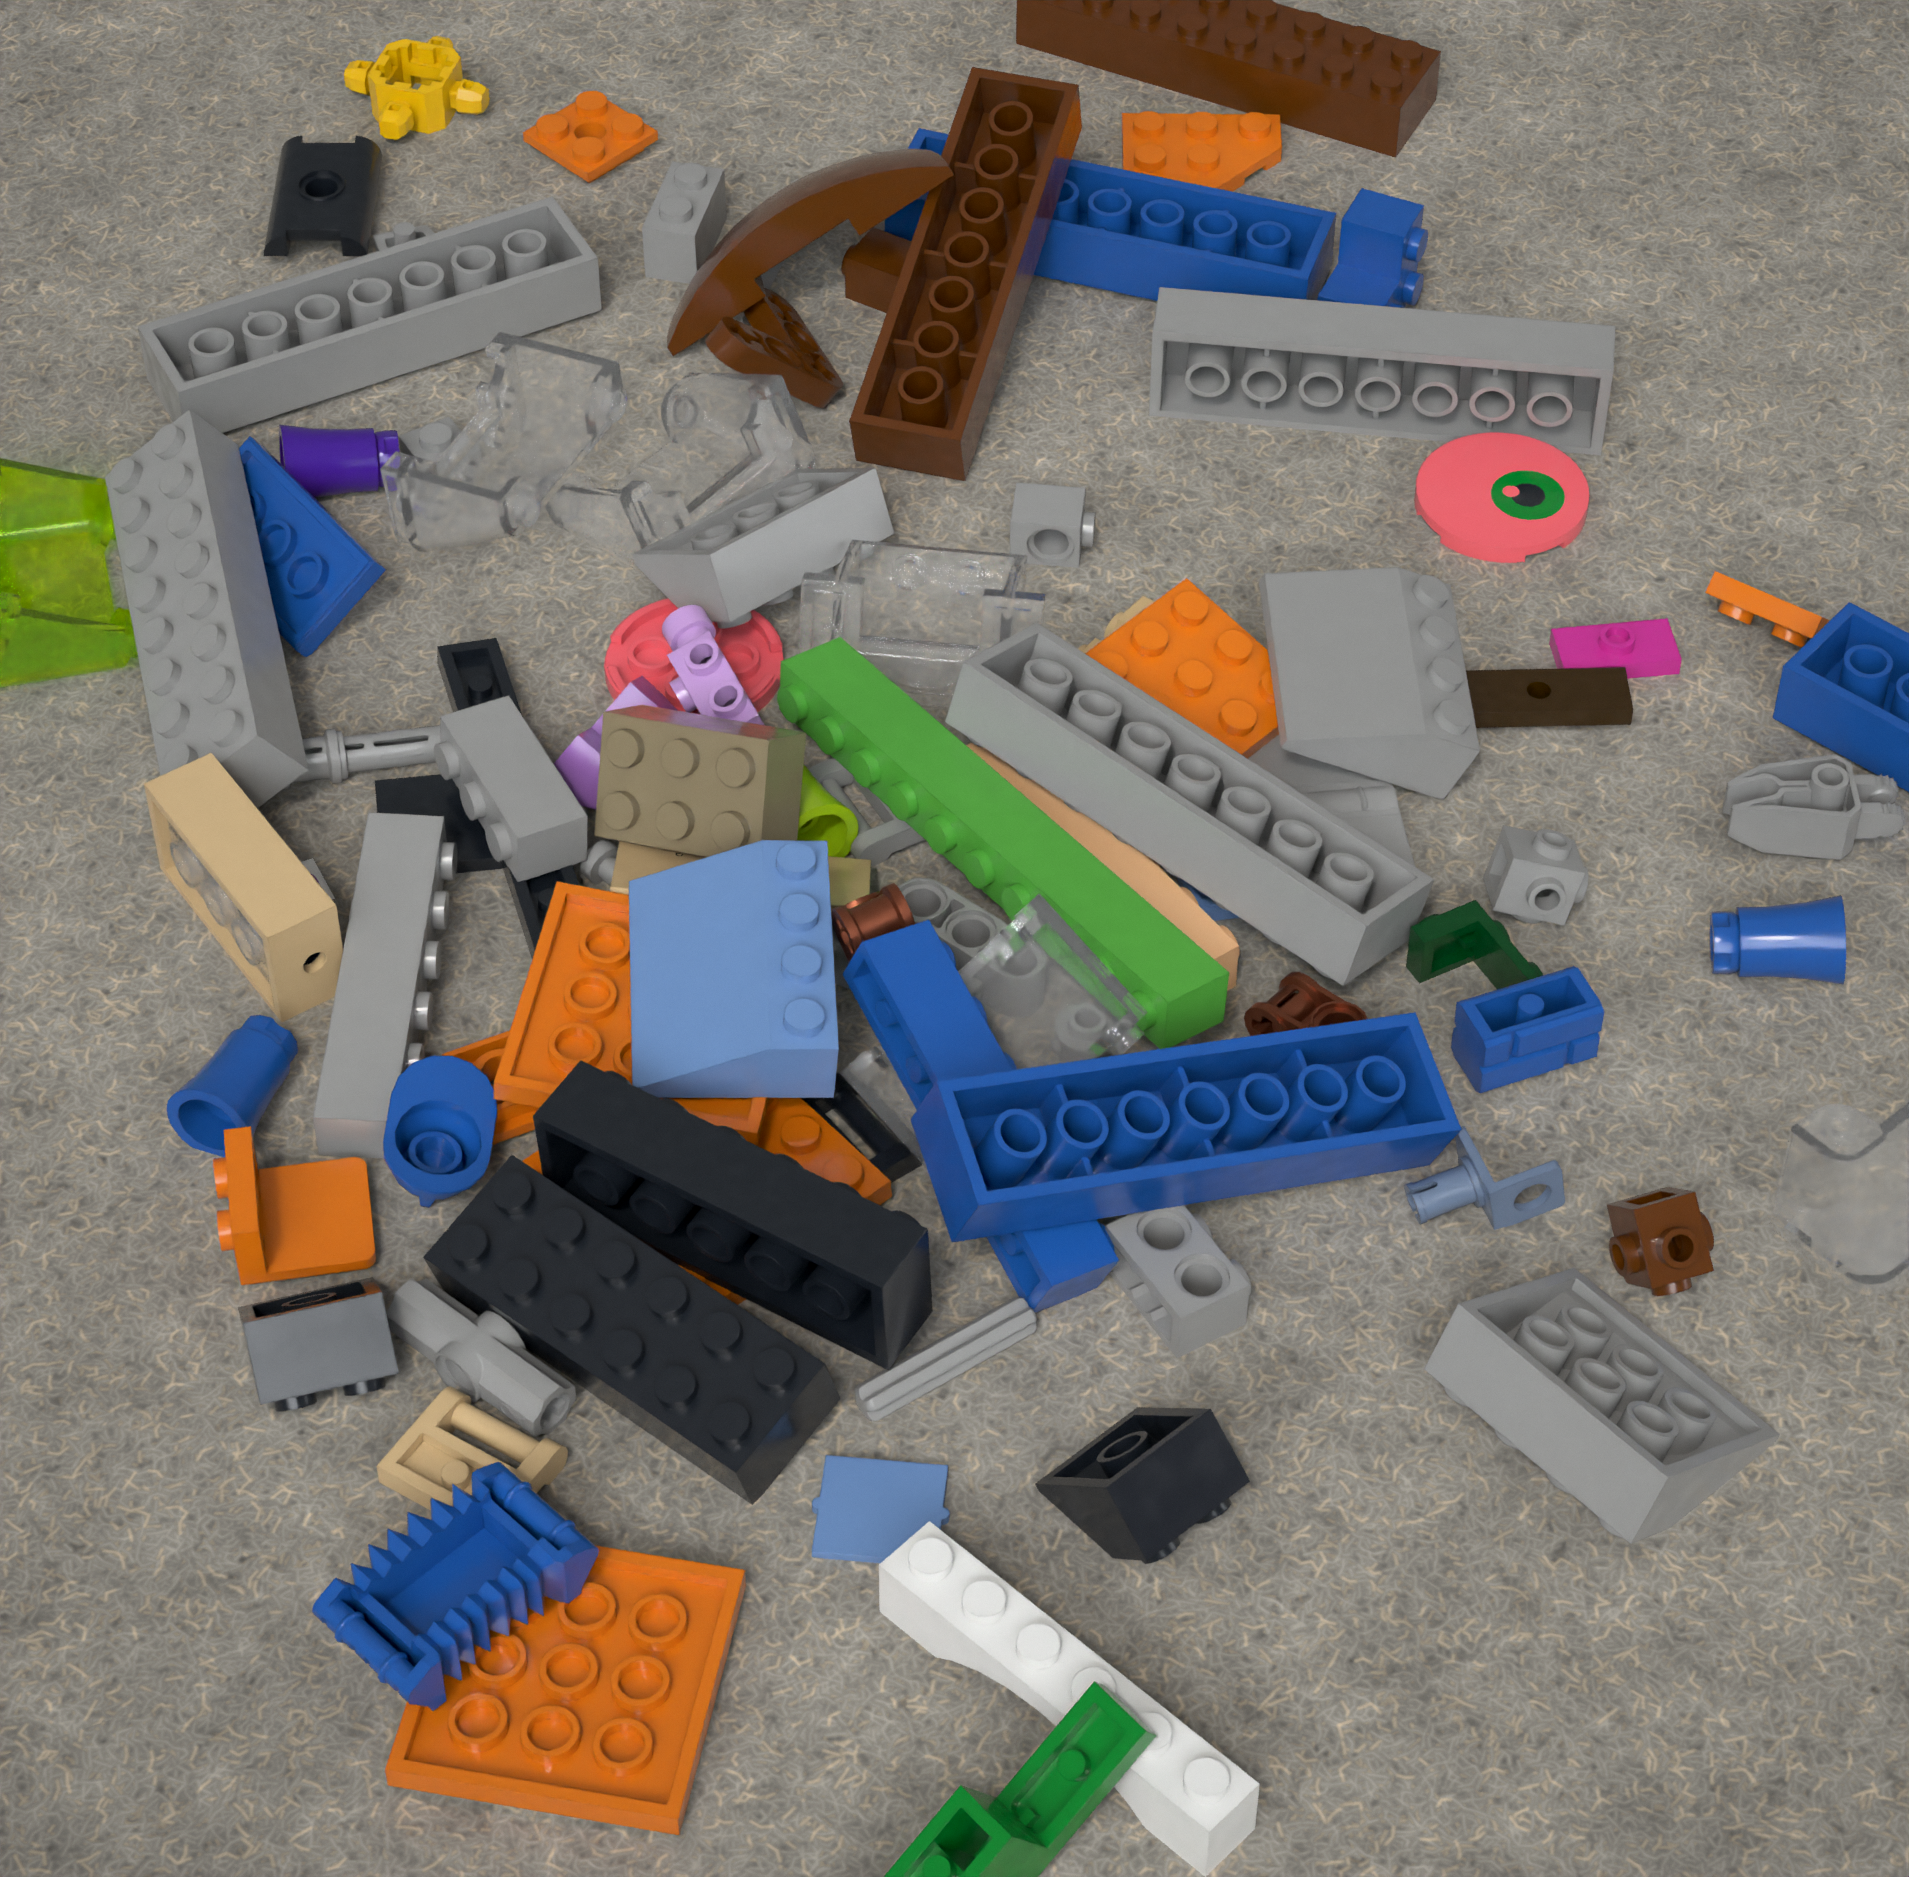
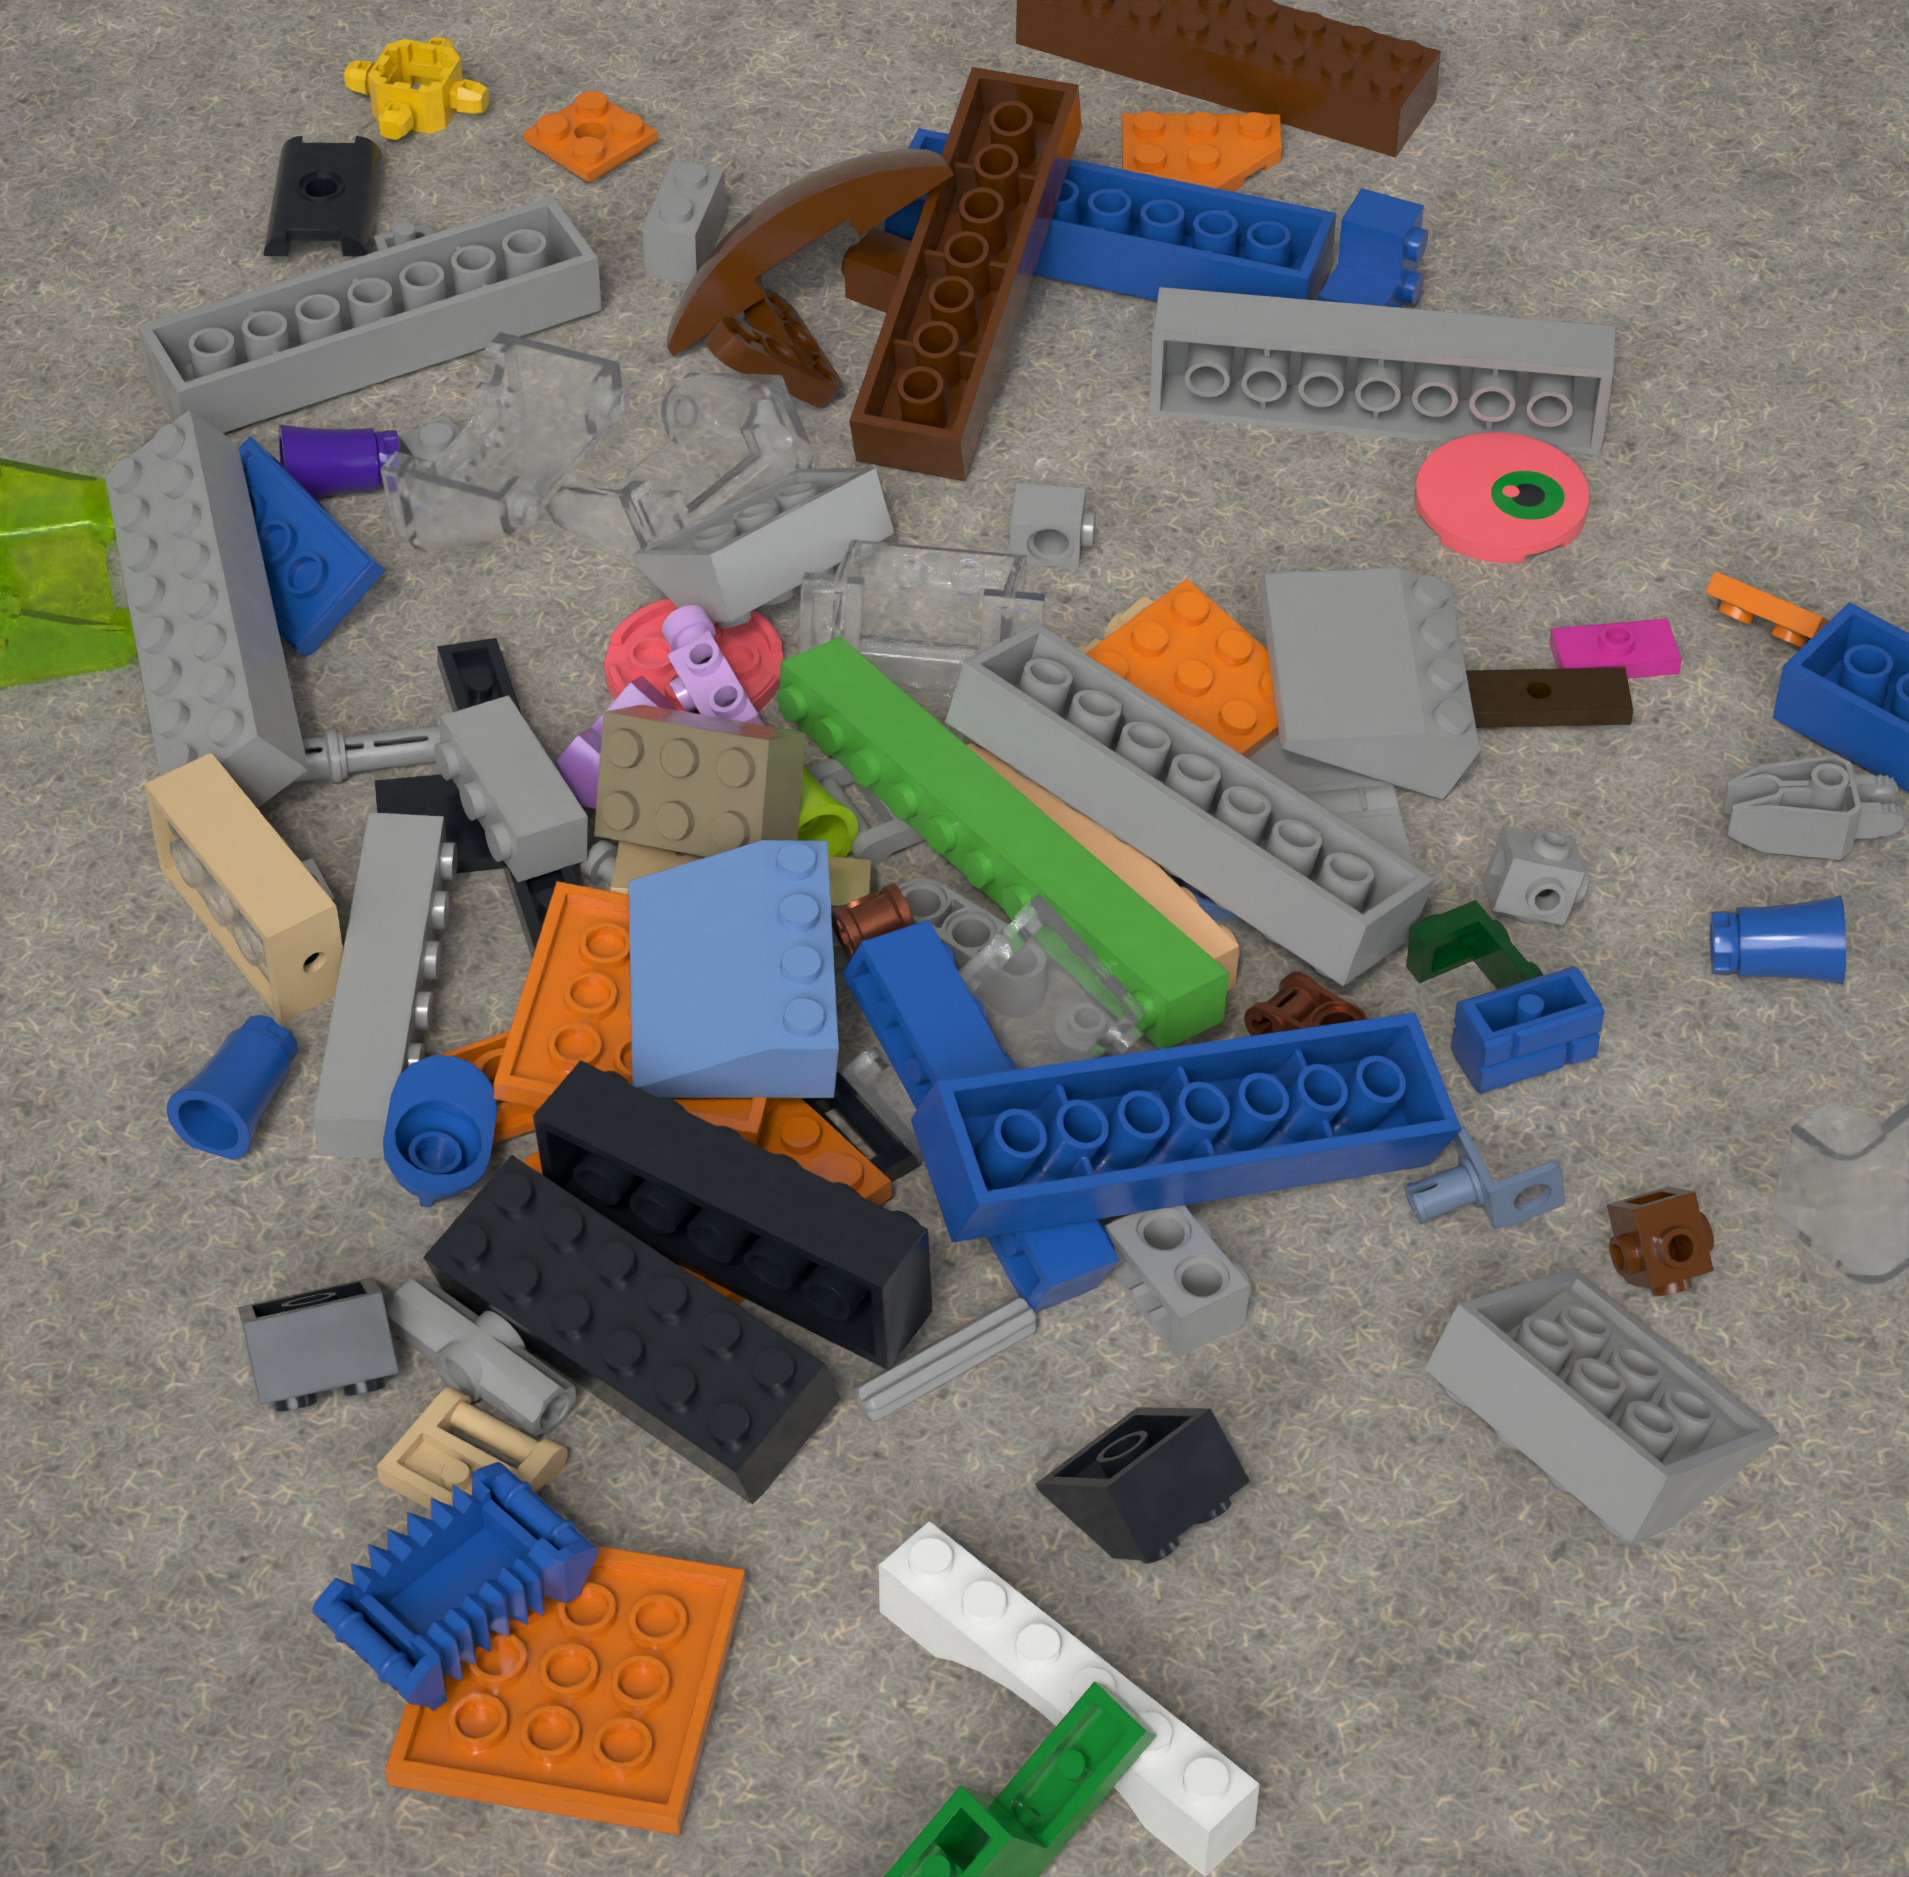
(292, 1216): orange bracket -> none
(875, 1506): medium blue piece -> none

